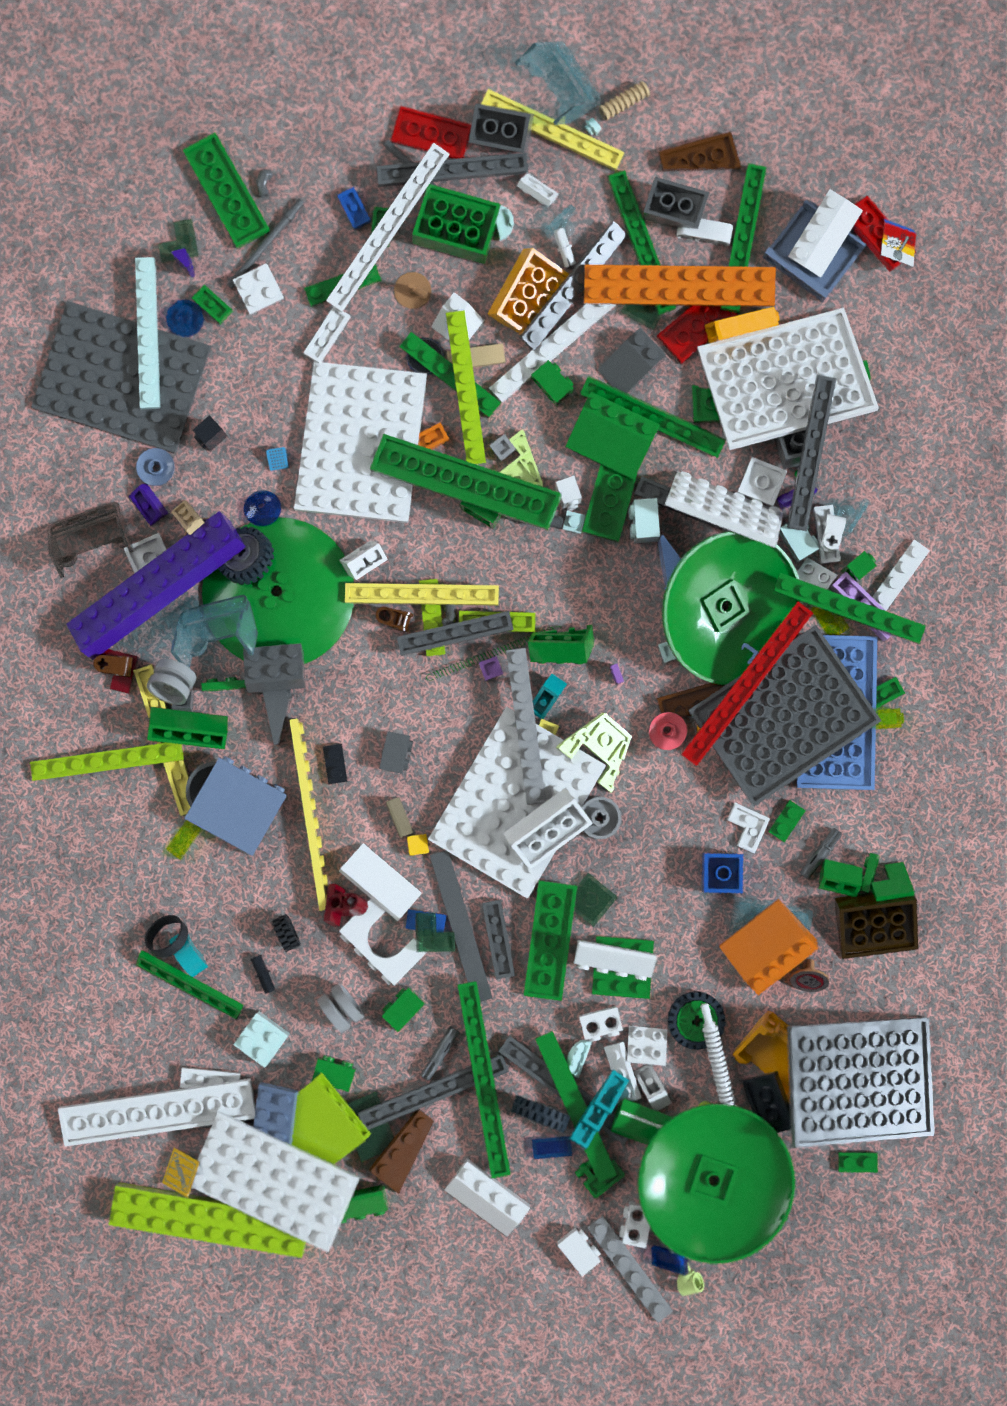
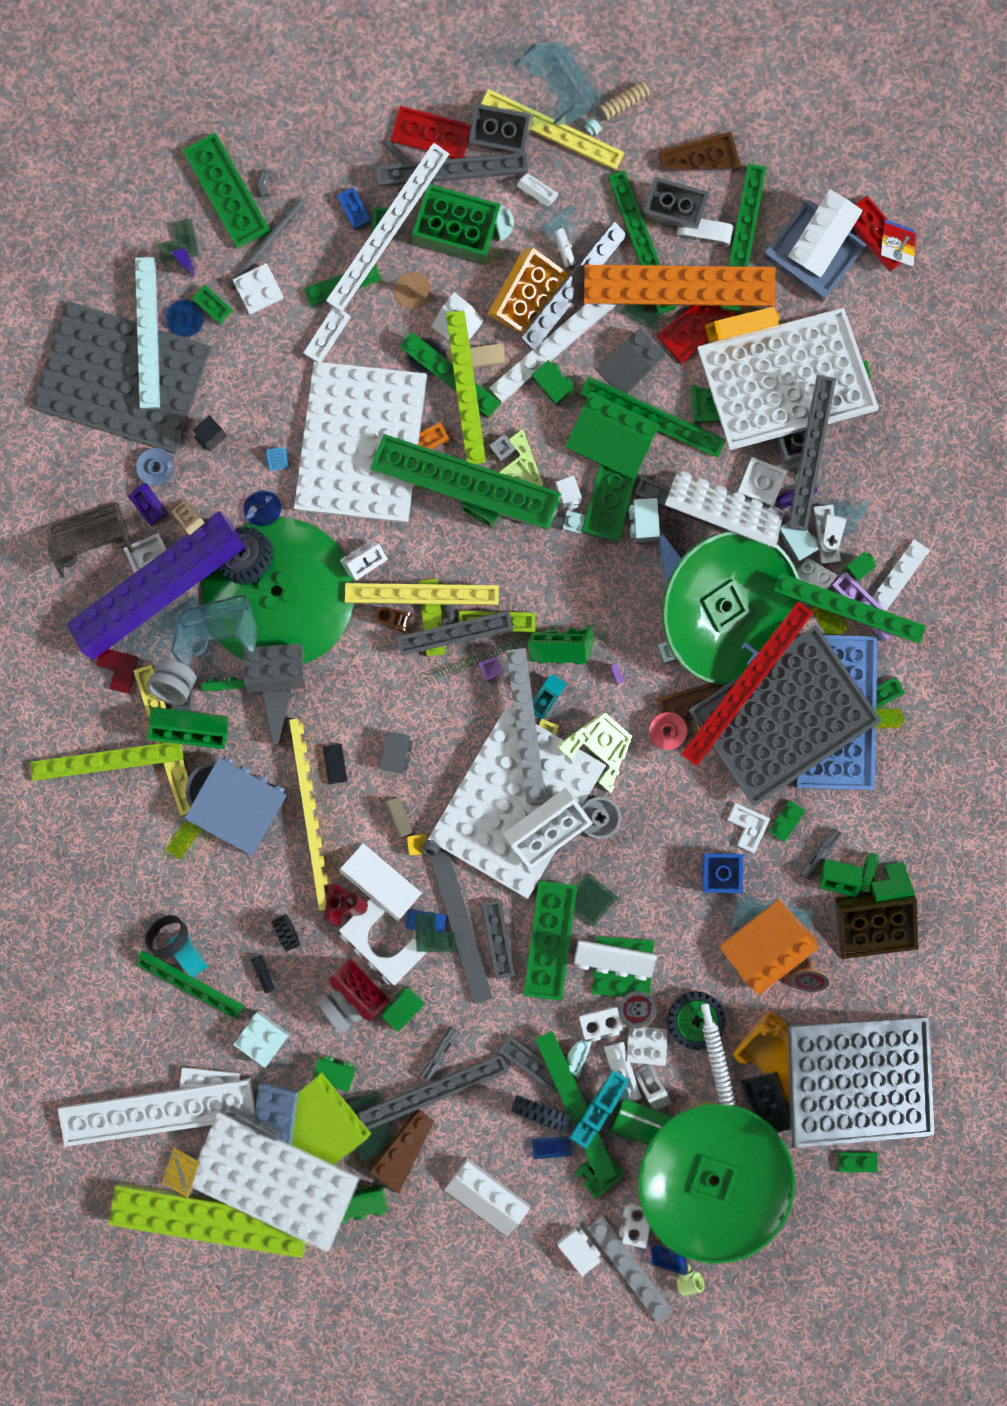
(116, 665): reddish brown piece -> none
(253, 1123): none -> dark grey axle
(359, 990): none -> dark red plate
(430, 848): none -> dark grey plate
(484, 1079): green plate -> none
(637, 1009): none -> shield

